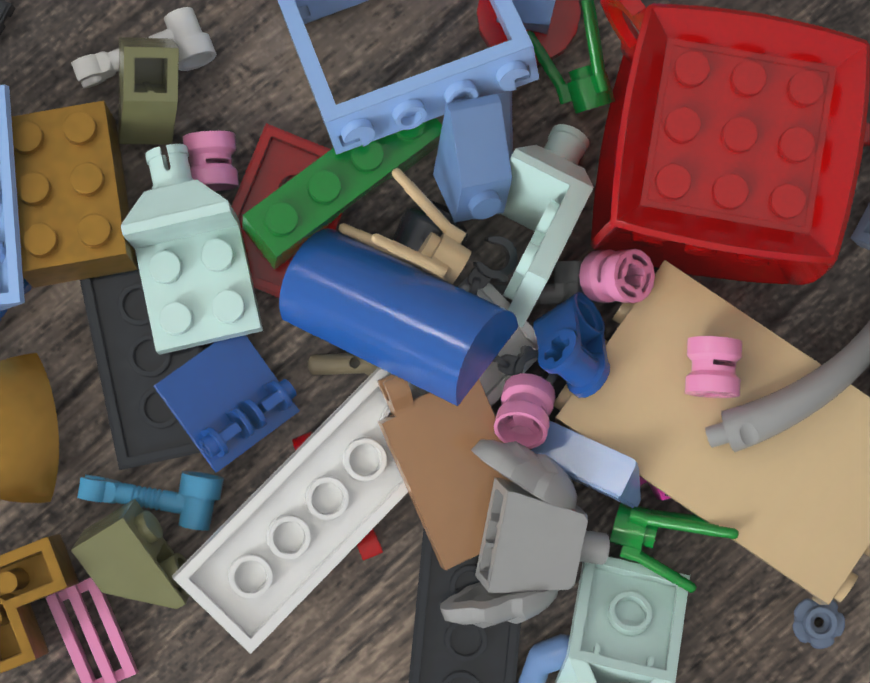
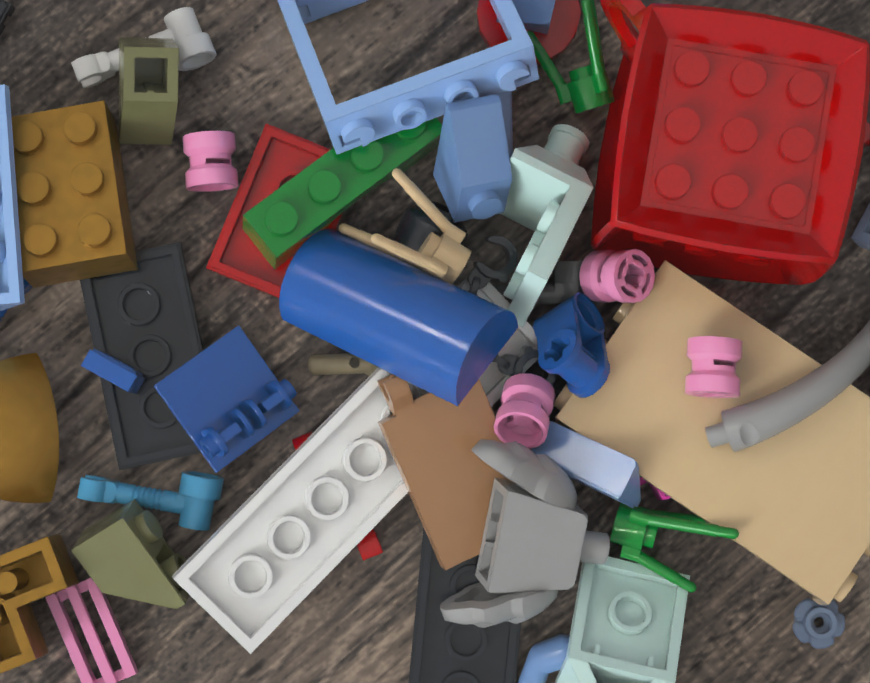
(113, 370): none -> blue tile
(190, 258): light aqua plate -> none

